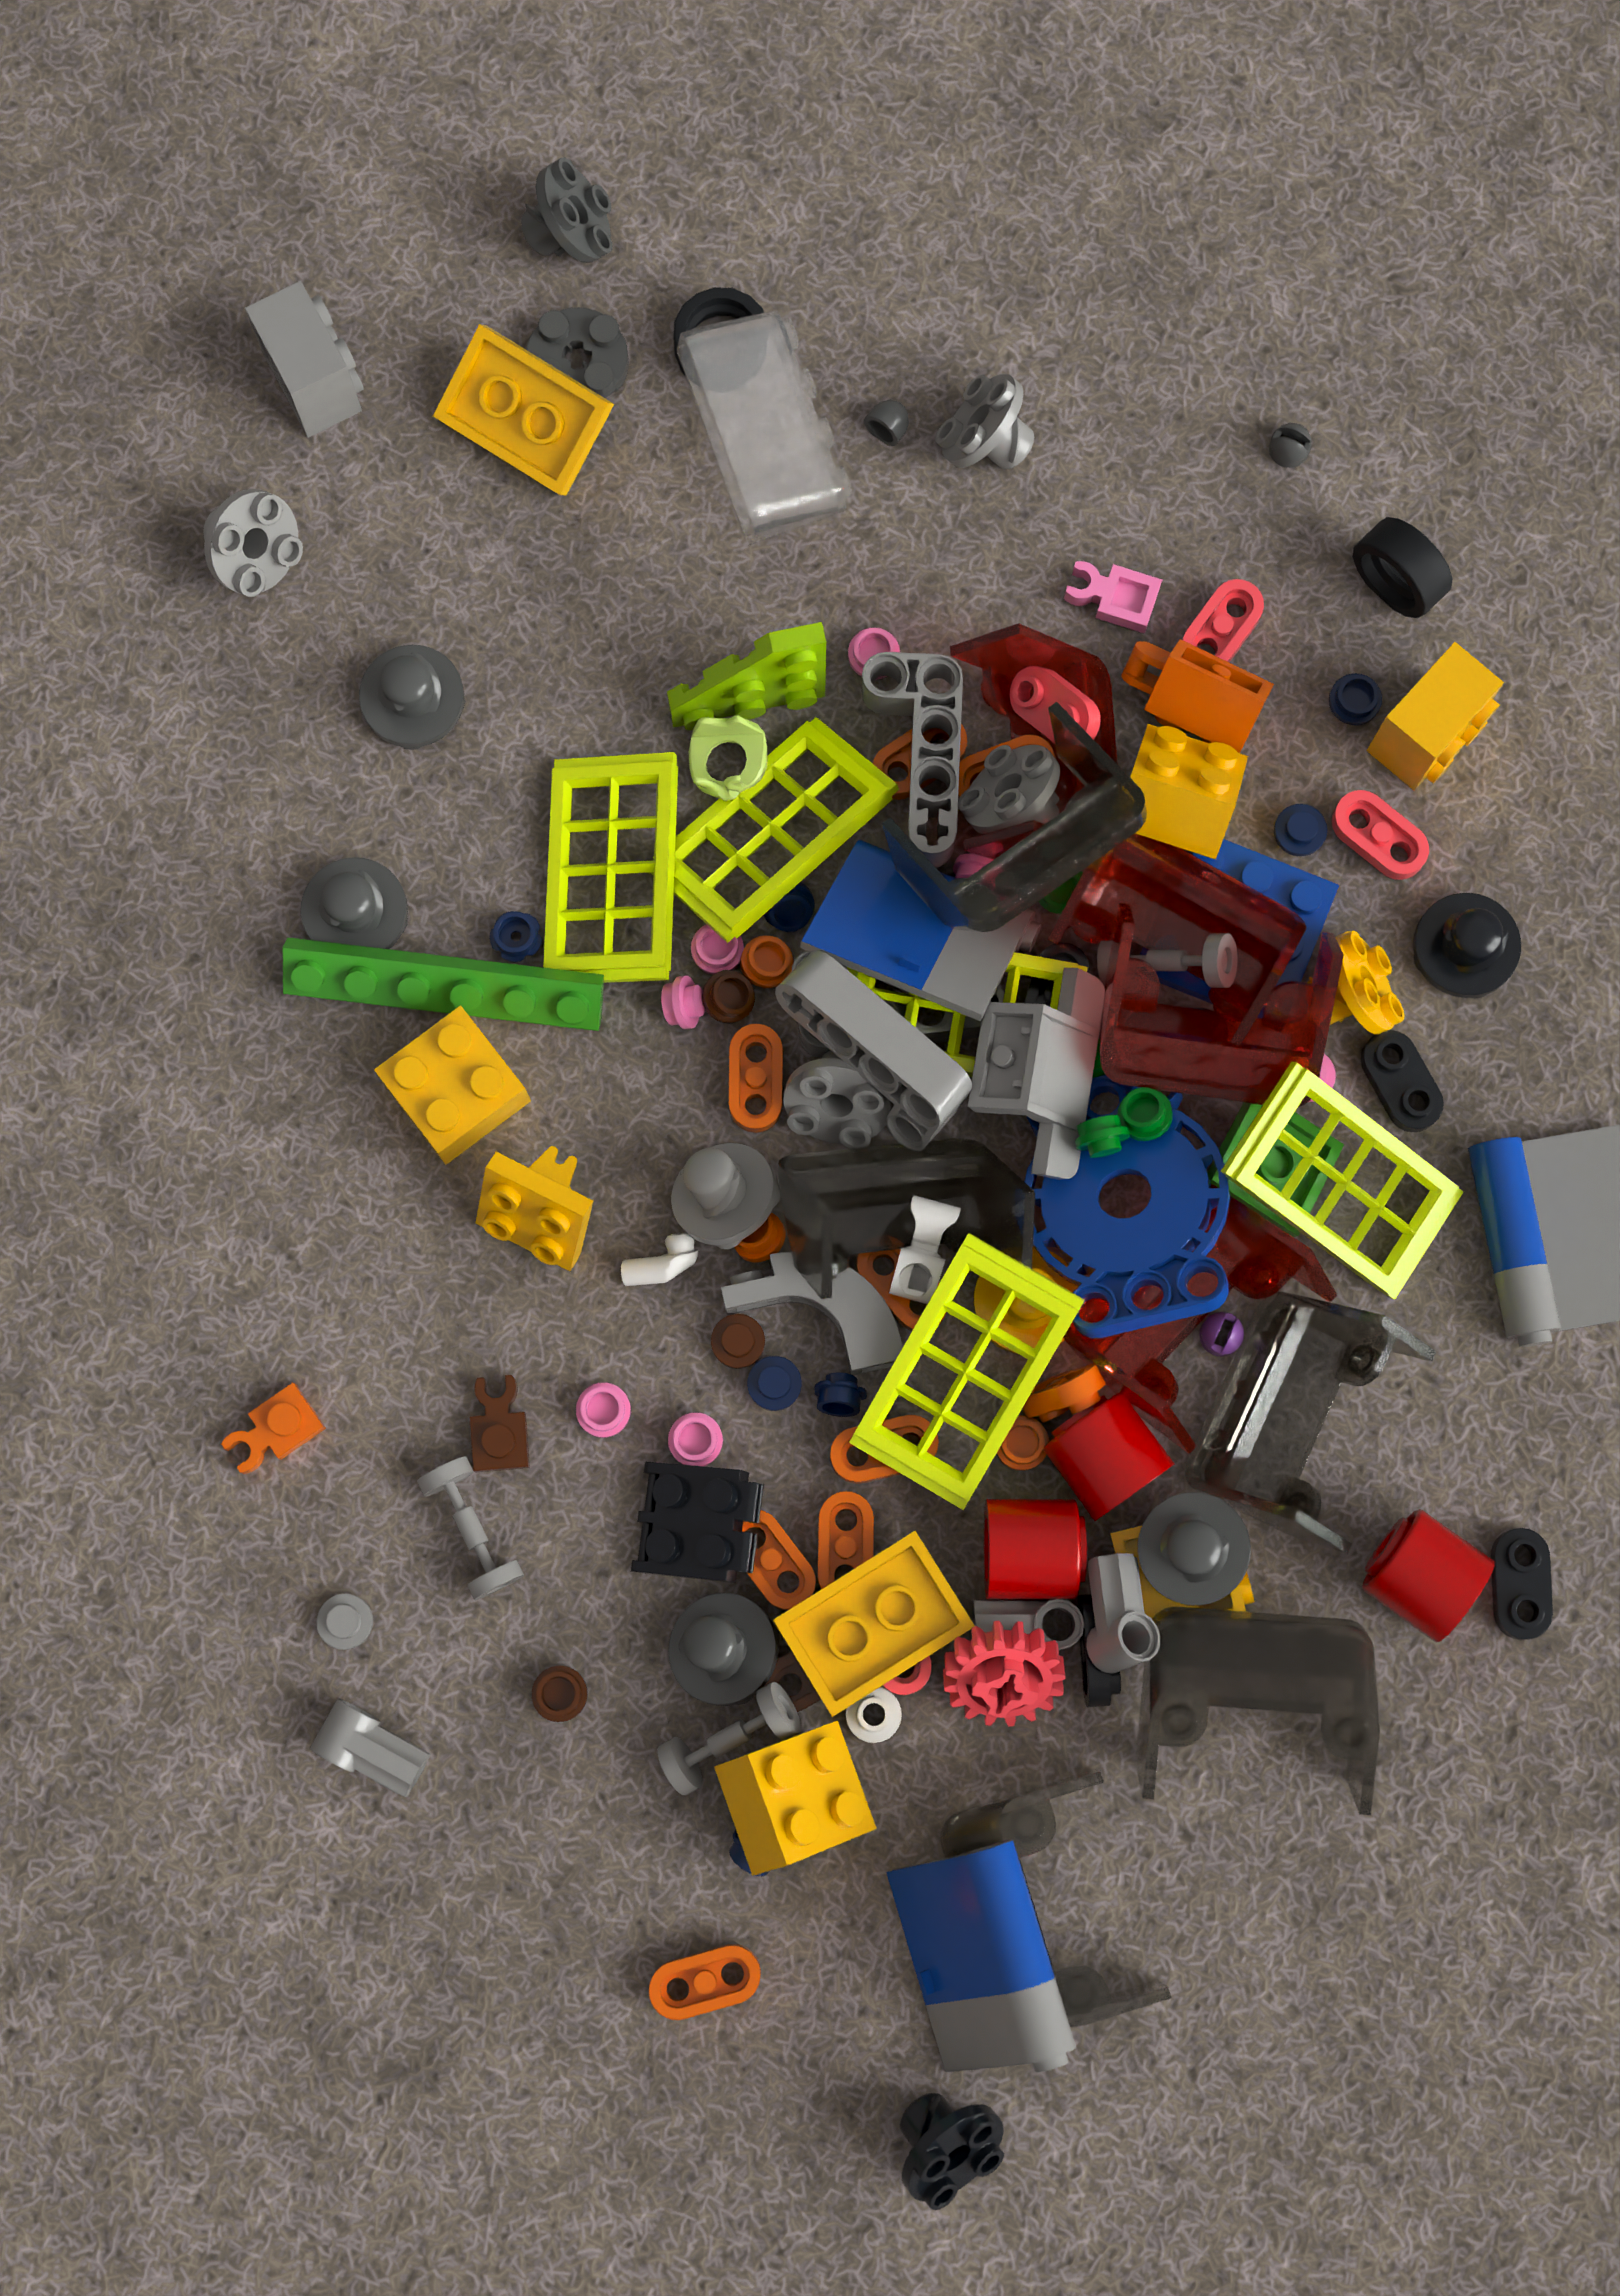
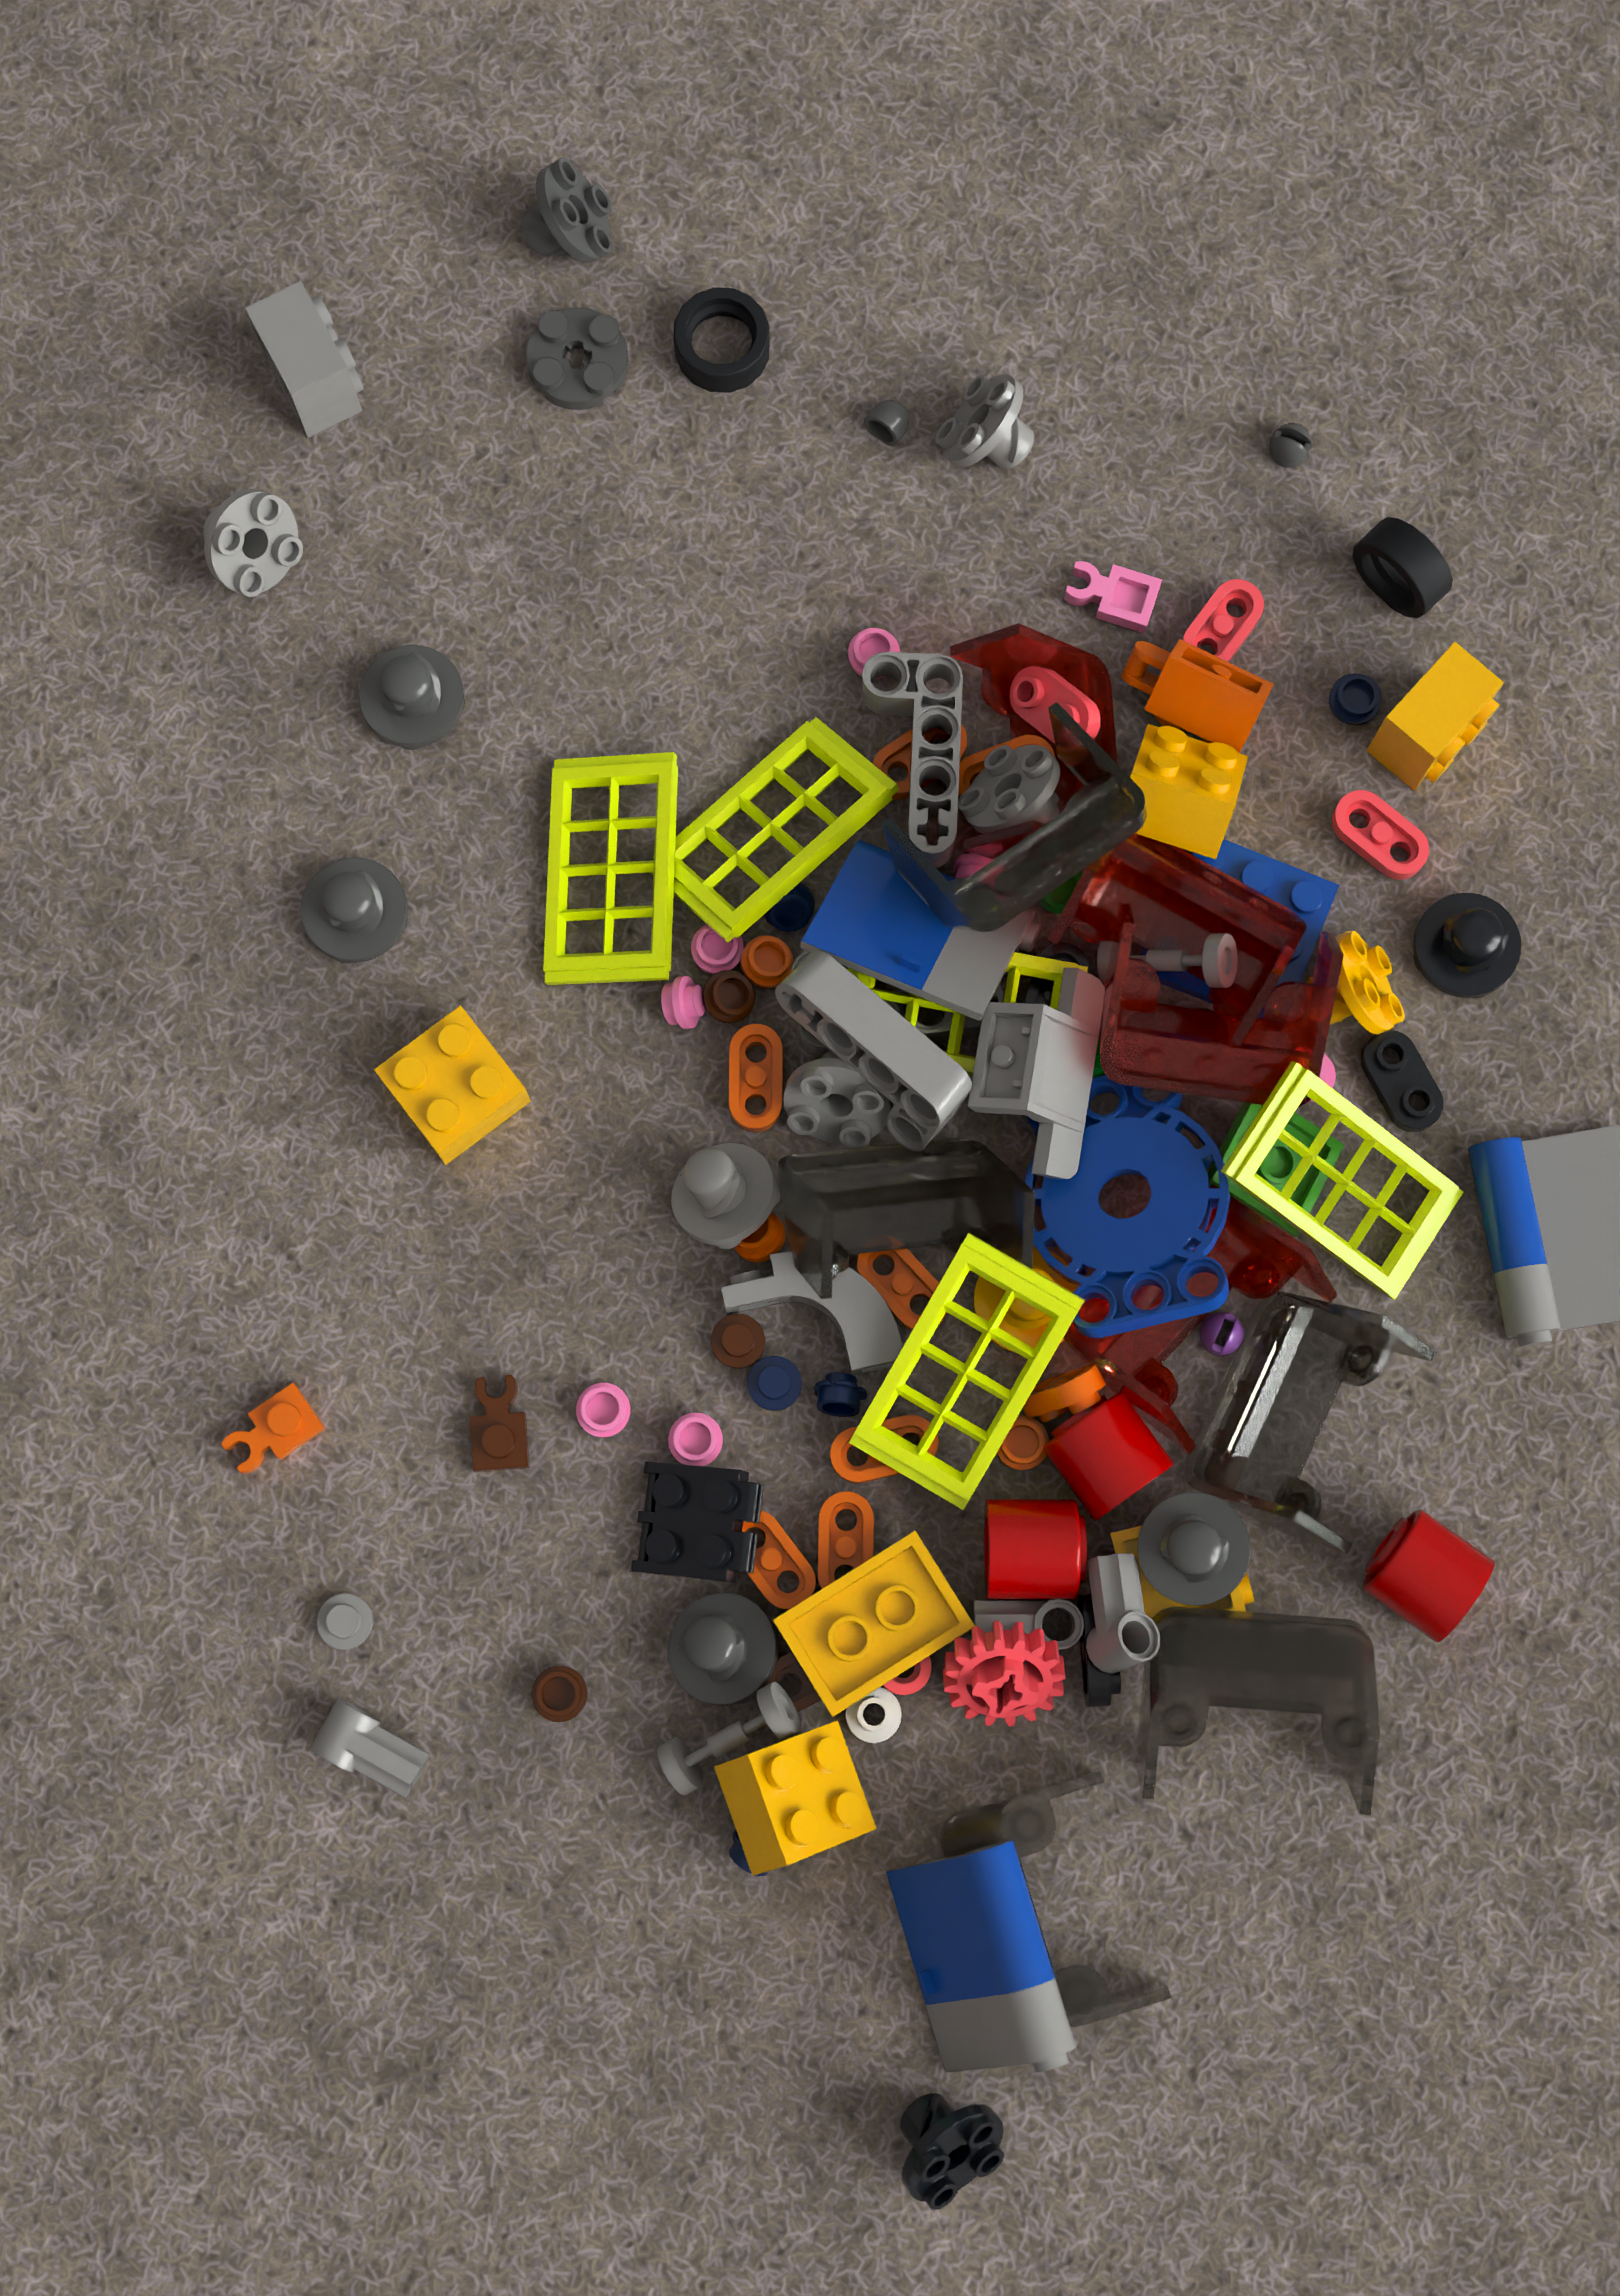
(442, 984): bright green plate -> none
(470, 1527): light grey wheel -> none
(507, 925): dark blue plate -> none
(523, 410): yellow plate -> none
(535, 1207): yellow plate -> none
(664, 1267): white arm -> none
(705, 1981): orange plate -> none
(715, 731): yellowish green piece -> none
(763, 424): clear windscreen -> none
(780, 671): lime plate -> none
(919, 1264): white leg -> none
(1101, 1136): green plate -> none
(1145, 1113): green plate -> none
(1300, 830): dark blue plate -> none
(1520, 1583): black plate -> none

